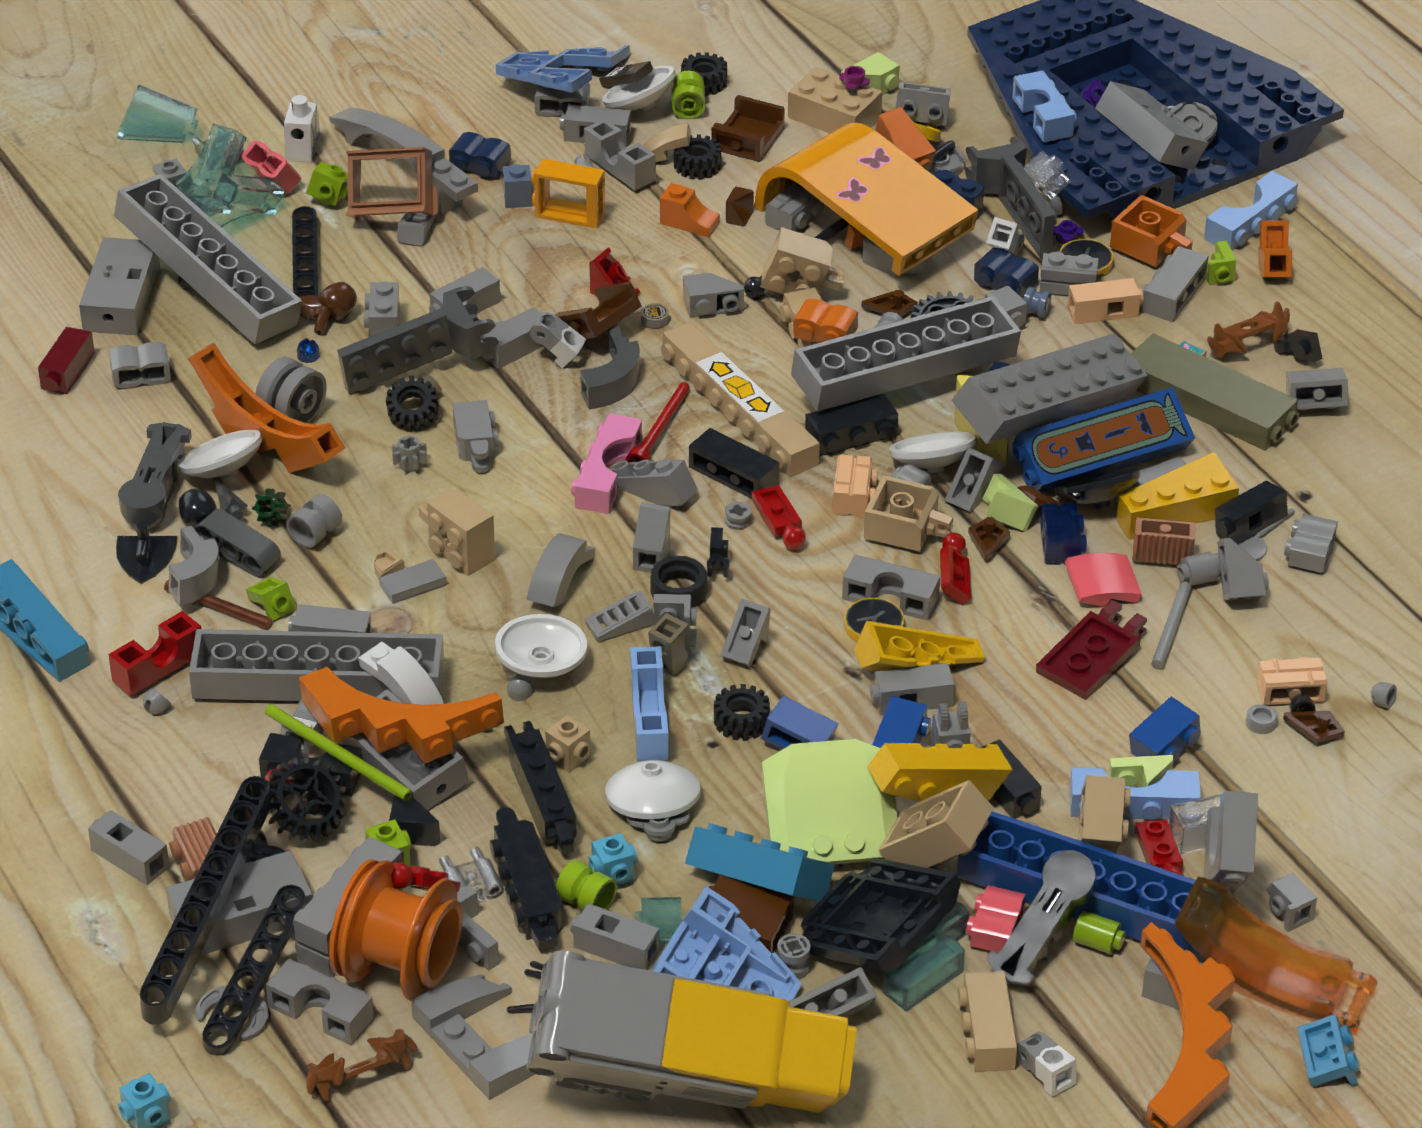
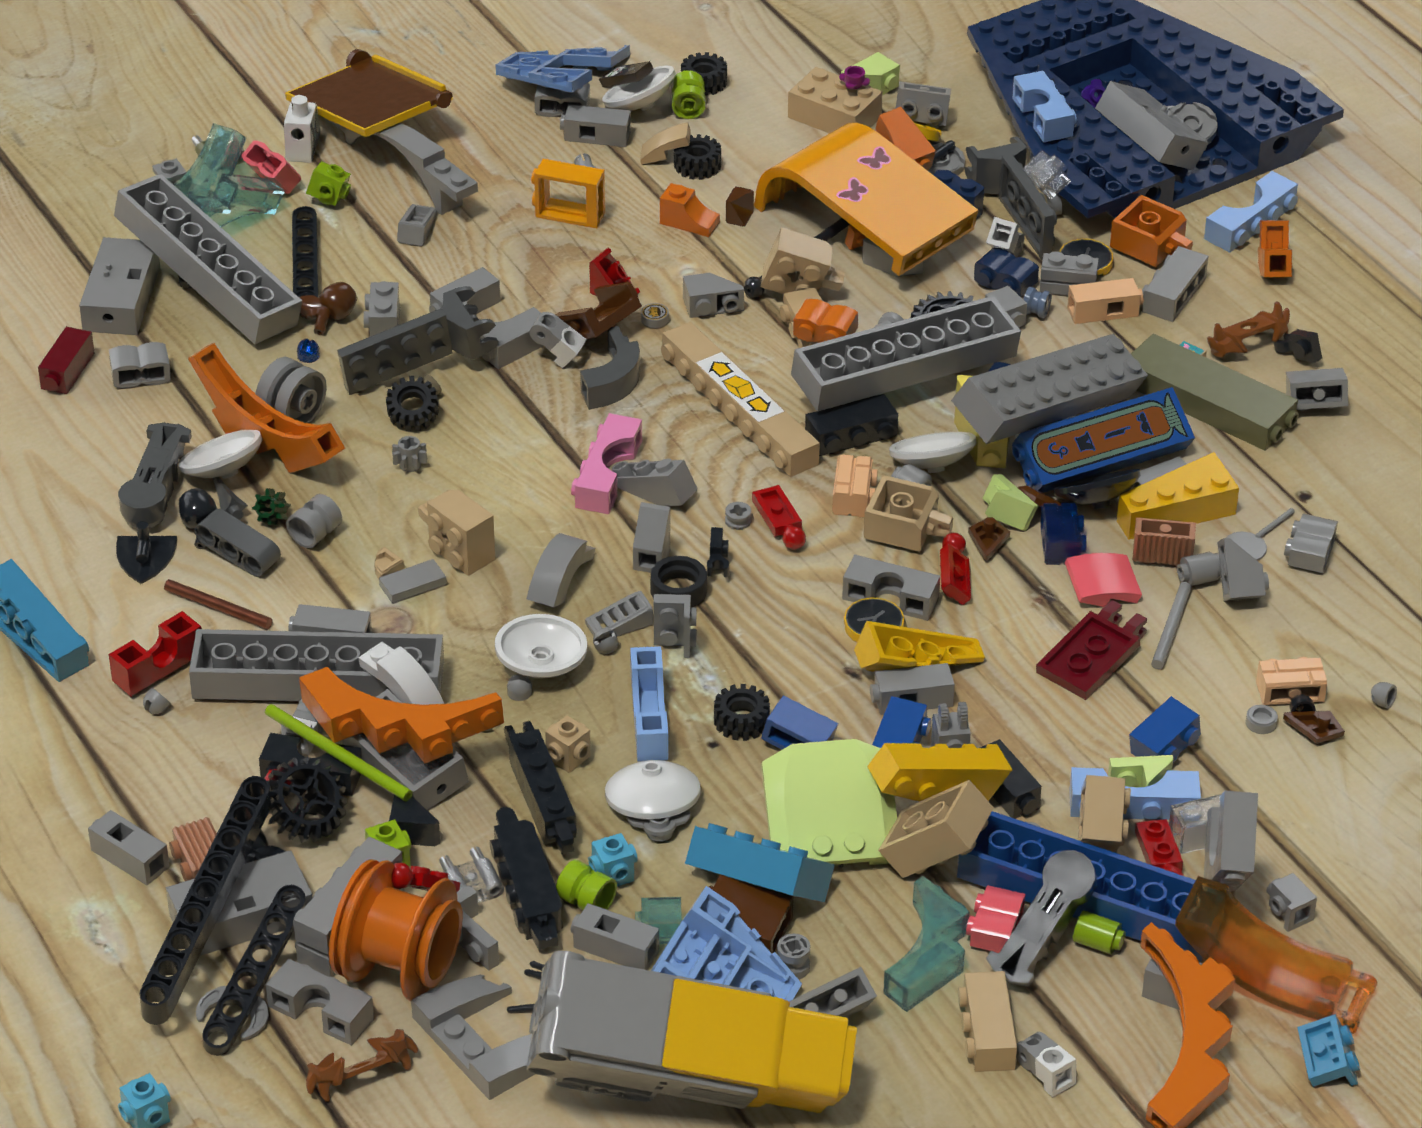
(157, 118): clear light blue slope -> none
(198, 572): light grey arch -> none
(274, 597): lime bracket -> none
(372, 94): none -> reddish brown door
(427, 194): nougat piece -> none
(474, 433): light grey hinge -> none
(480, 155): dark blue brick -> none
(517, 186): sand blue slope -> none
(607, 645): none -> light grey hinge
(631, 165): light grey arch -> none
(643, 451): red piece -> none
(670, 635): dark tan leg -> none
(732, 463): black brick -> none
(746, 632): light grey slope -> none
(750, 128): reddish brown panel -> none
(792, 208): light grey brick -> none
(880, 913): black wedge -> none
(890, 302): reddish brown piece -> none
(972, 479): light grey slope -> none
(1067, 231): dark purple plate -> none
(1222, 265): lime bracket -> none
(1251, 512): black brick -> none

